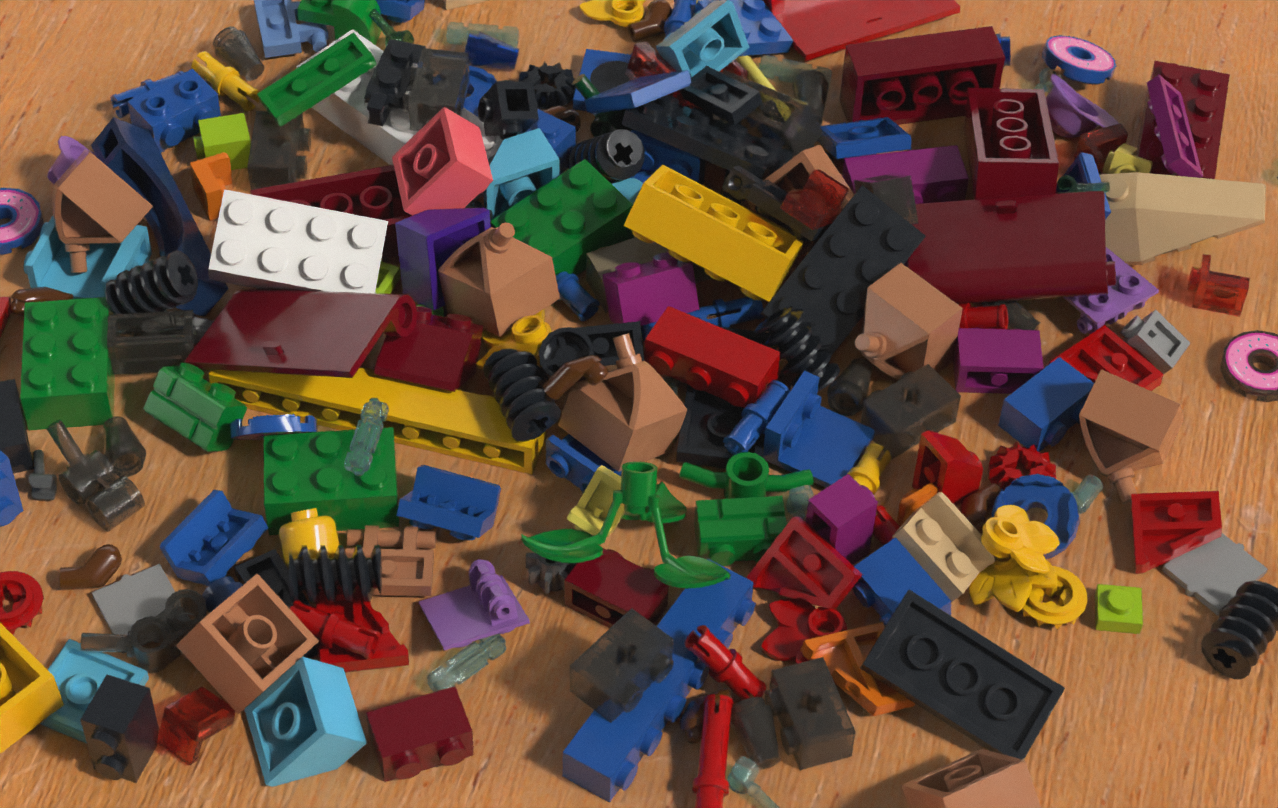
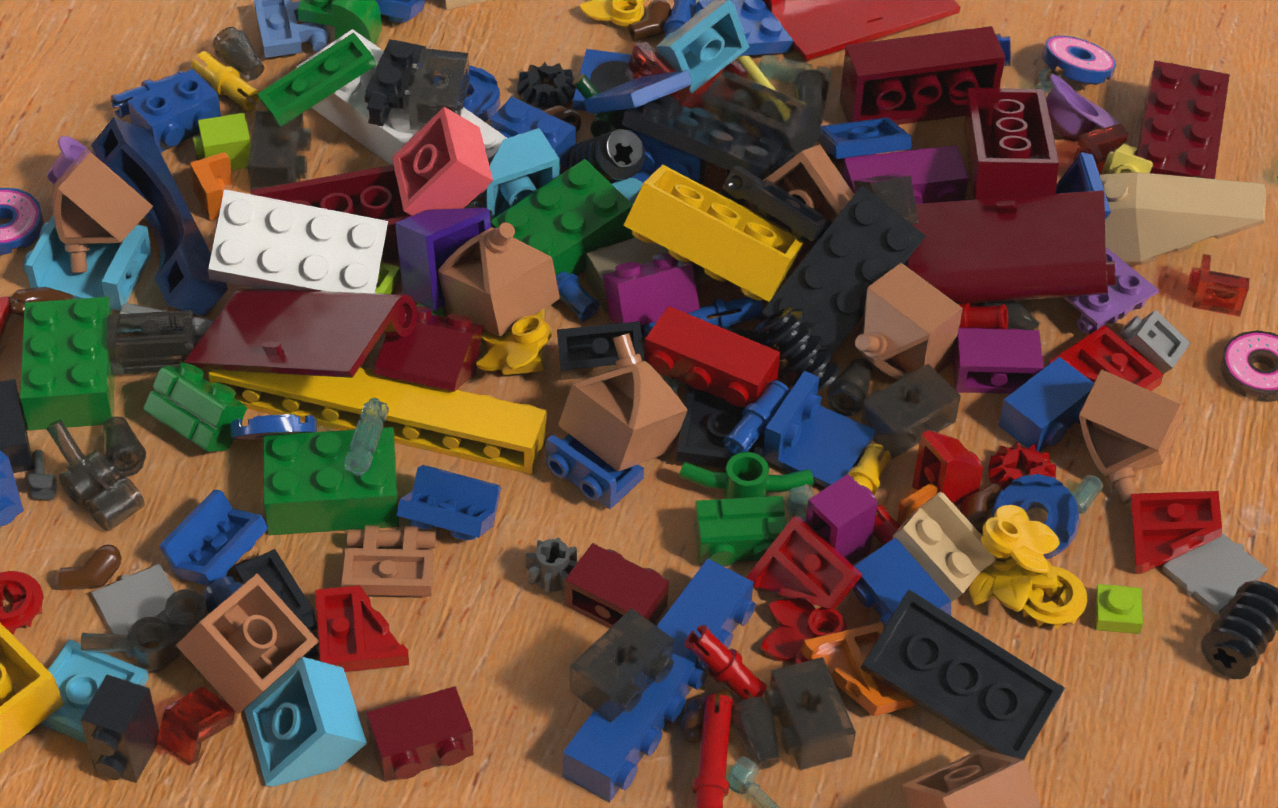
(153, 286): black piece -> none
(308, 530): yellow head -> none
(335, 574): black piece -> none
(335, 630): red pin -> none
(388, 31): clear green hand -> none
(458, 33): clear light blue axle -> none
(466, 662): clear light blue axle -> none
(475, 610): medium lavender hinge -> none
(490, 52): clear blue cone -> none
(508, 108): black brick -> none
(520, 393): black piece -> none
(561, 347): black wheel -> none
(571, 372): reddish brown arm -> none
(596, 501): light yellow bracket -> none
(642, 501): green plant -> none
(721, 95): black plate -> none
(817, 201): clear red bracket -> none
(1068, 182): clear green hand -> none
(1173, 129): magenta plate -> none

